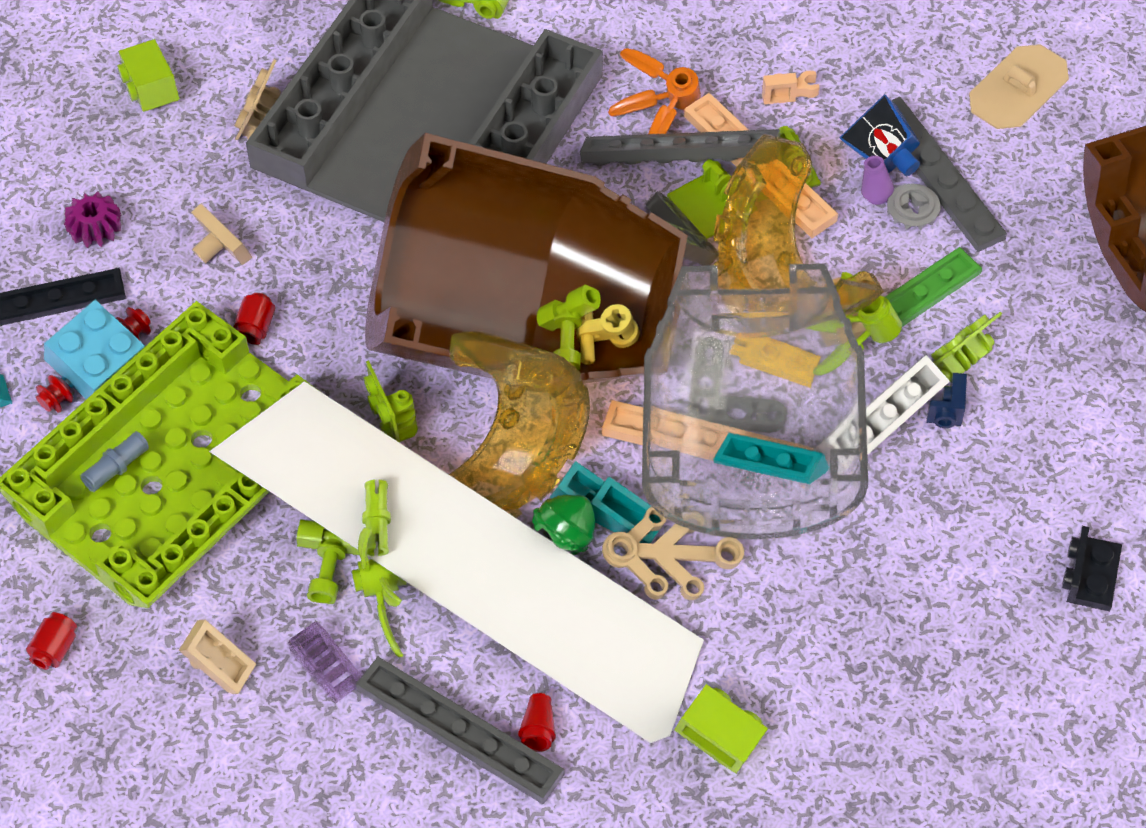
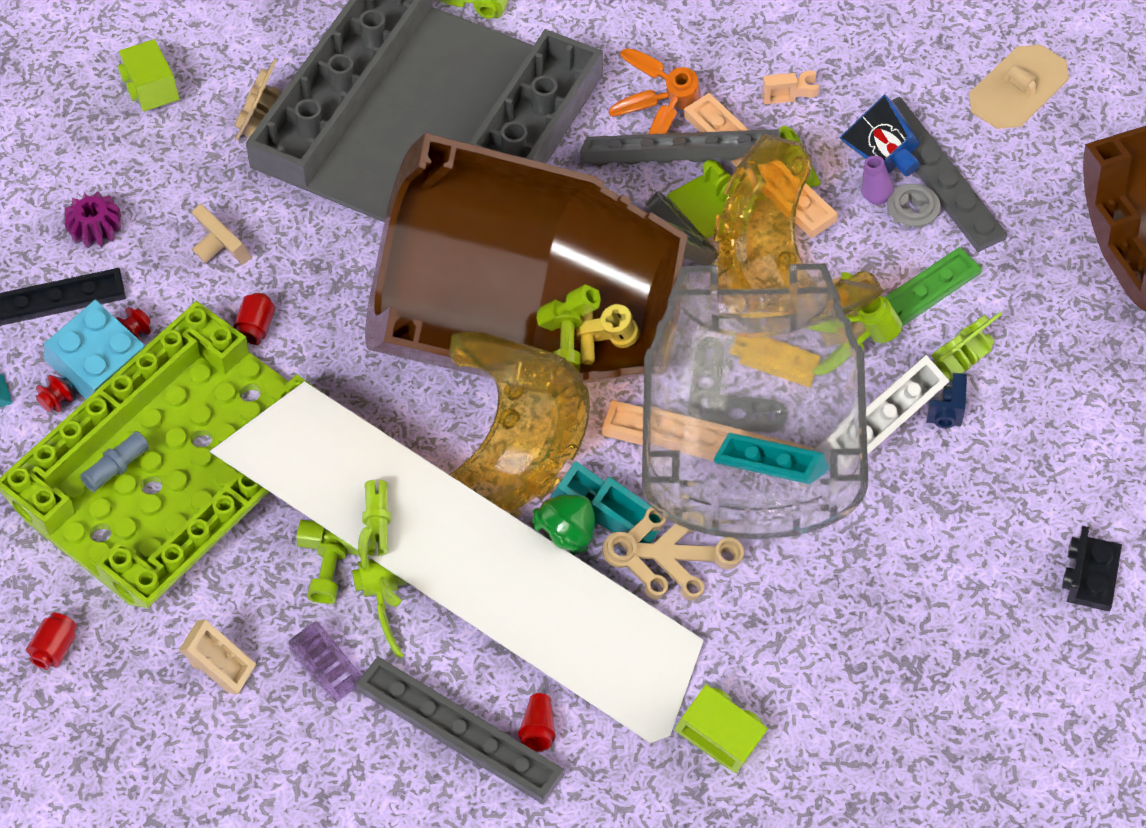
(395, 410): lime hinge -> none

